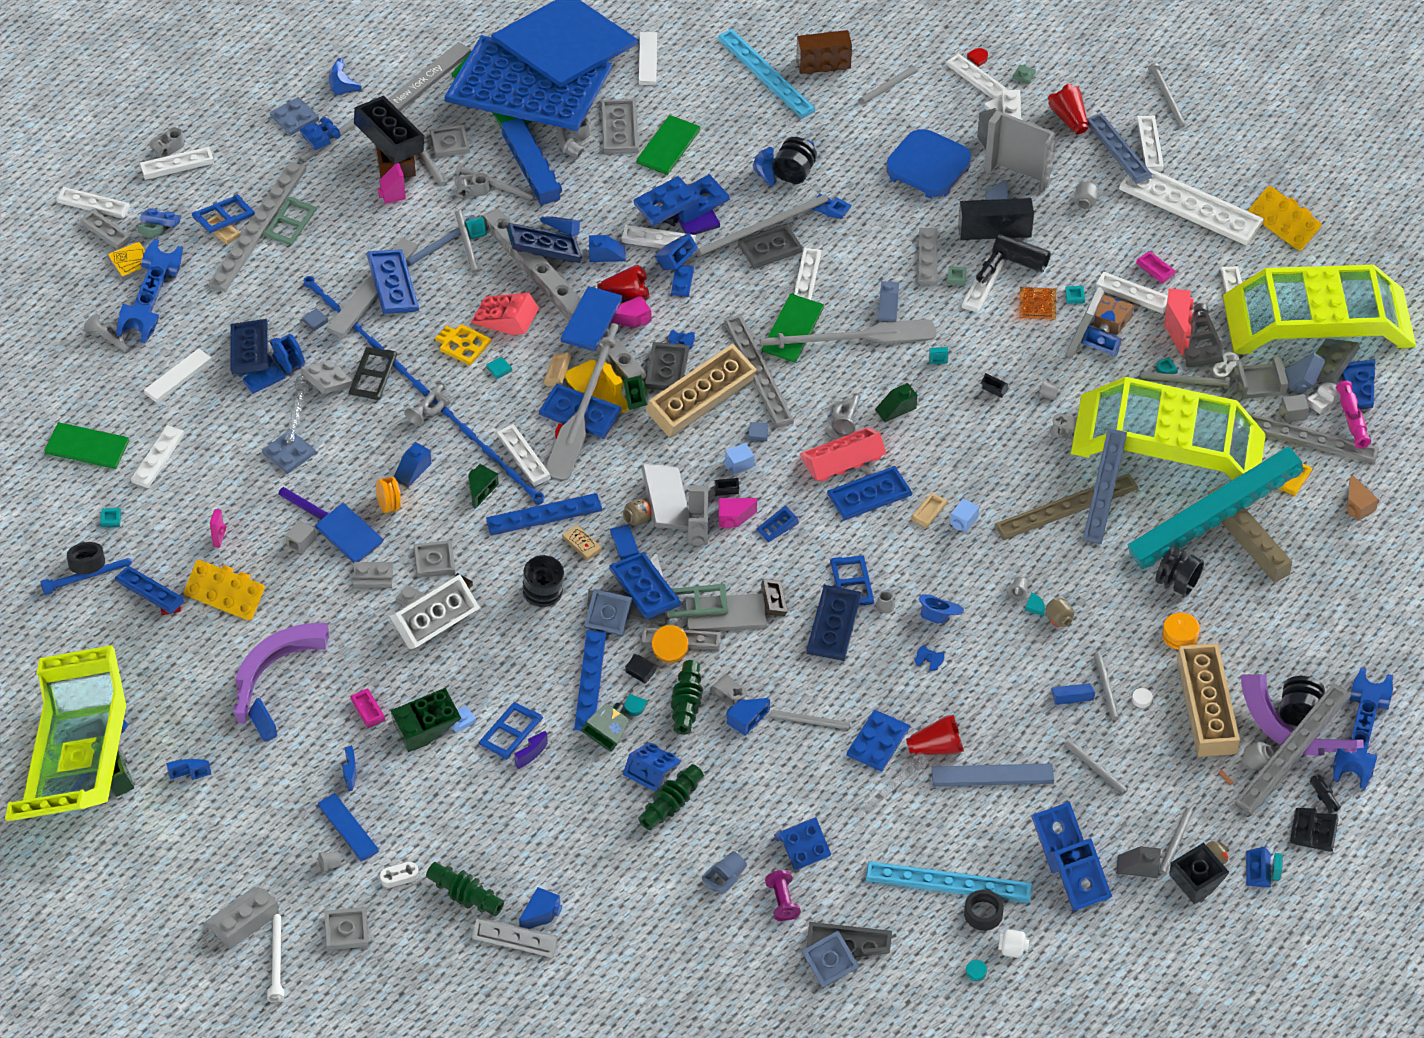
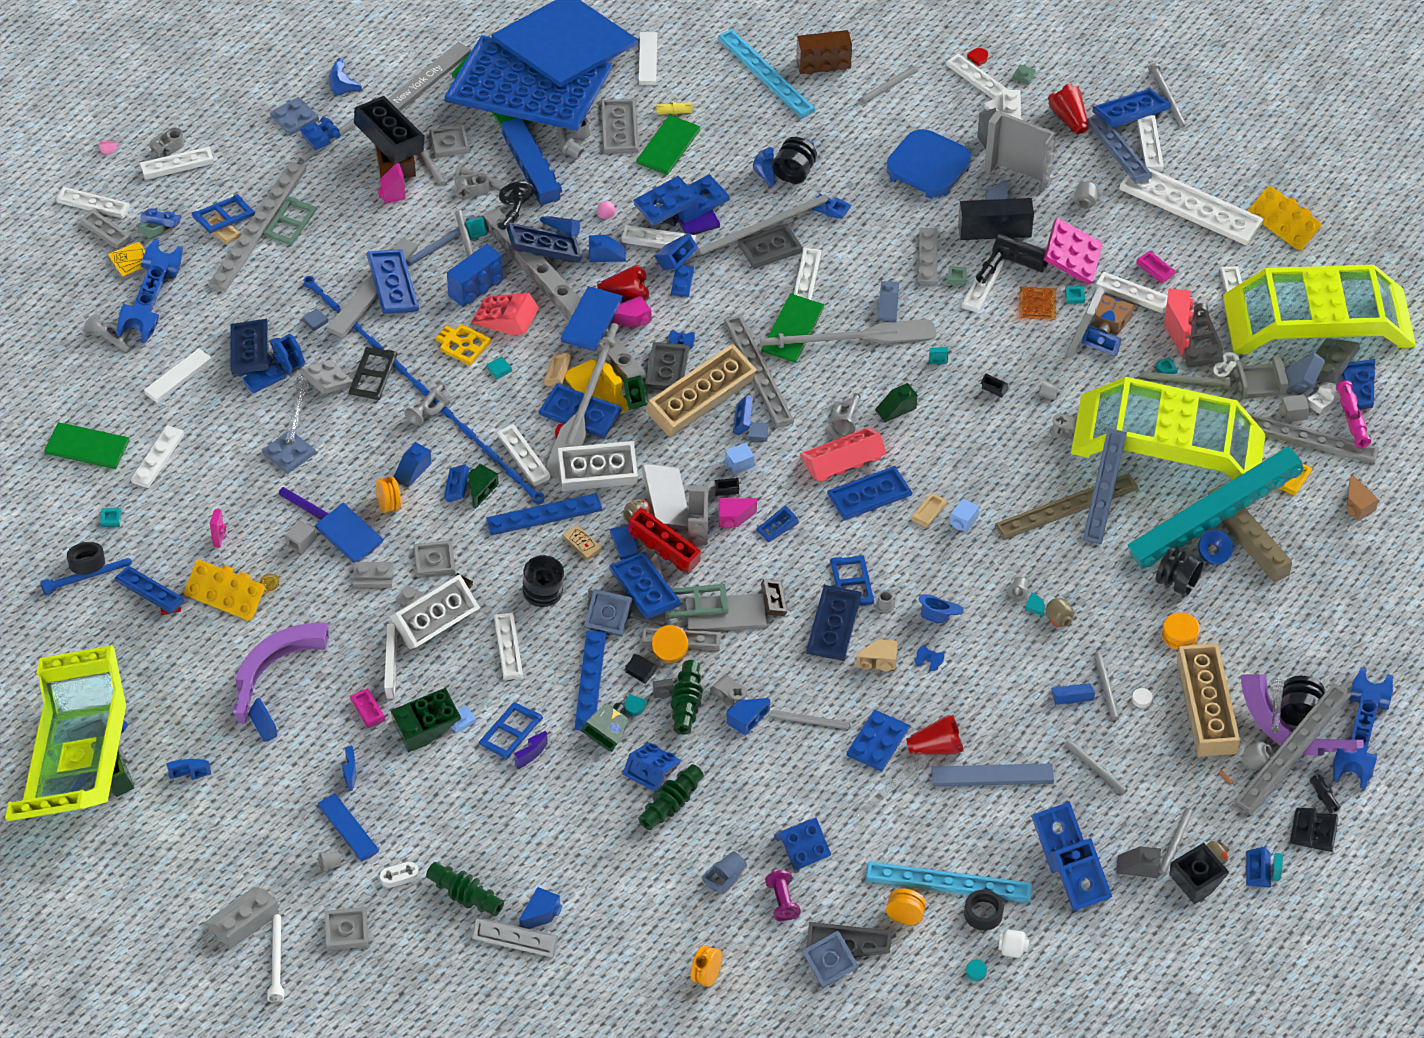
(107, 147): none -> bright pink piece
(270, 581): none -> clear yellow plate
(390, 666): none -> white tile
(456, 483): none -> blue plate
(475, 275): none -> blue brick
(508, 646): none -> white tile
(517, 197): none -> black dish
(597, 466): none -> white brick
(606, 210): none -> bright pink piece
(663, 688): none -> dark grey plate
(664, 540): none -> red brick
(674, 108): none -> light yellow pin
(706, 965): none -> light orange head
(742, 415): none -> blue plate
(878, 655): none -> tan slope
(906, 906): none -> light orange head
(1073, 251): none -> plate
(1131, 107): none -> blue tile
(1220, 541): none -> blue piece
(1276, 689): none -> clear piece

